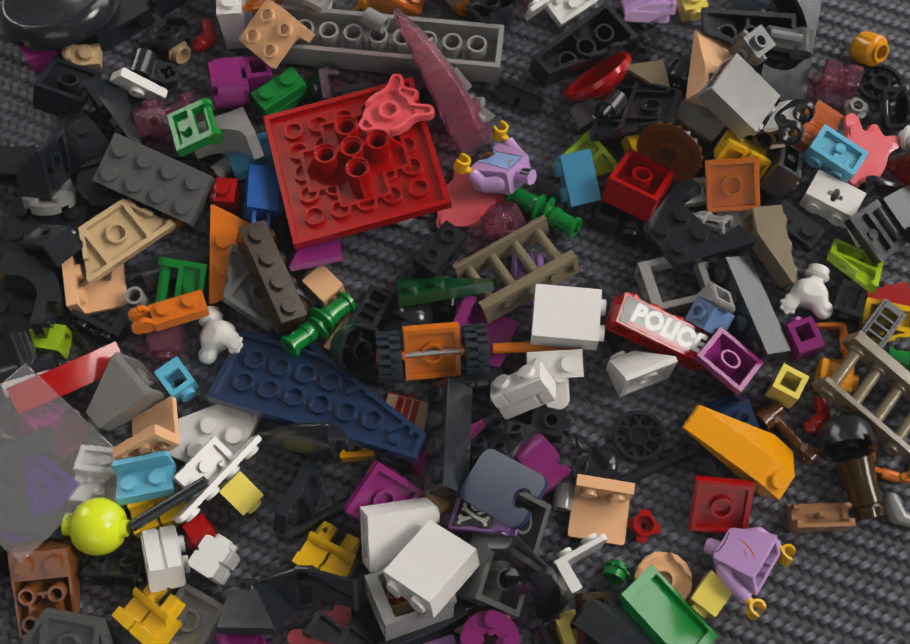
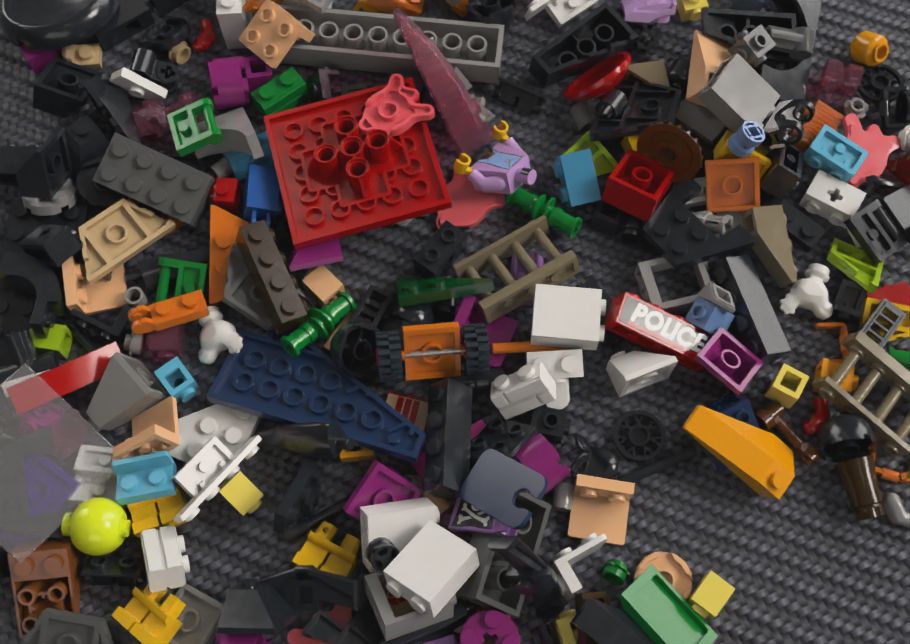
(133, 343): none -> light grey plate
(168, 503): black bar -> none
(197, 529): red plate -> none
(215, 558): white brick -> none
(375, 20): light grey hinge -> none
(375, 547): none -> black wheel
(502, 220): clear pink brick -> none
(651, 526): red plate -> none
(720, 504): red tile -> none
(745, 562): lavender torso -> none
(748, 136): none -> medium blue wheel
(808, 331): magenta brick -> none
(819, 517): medium nougat hinge -> none

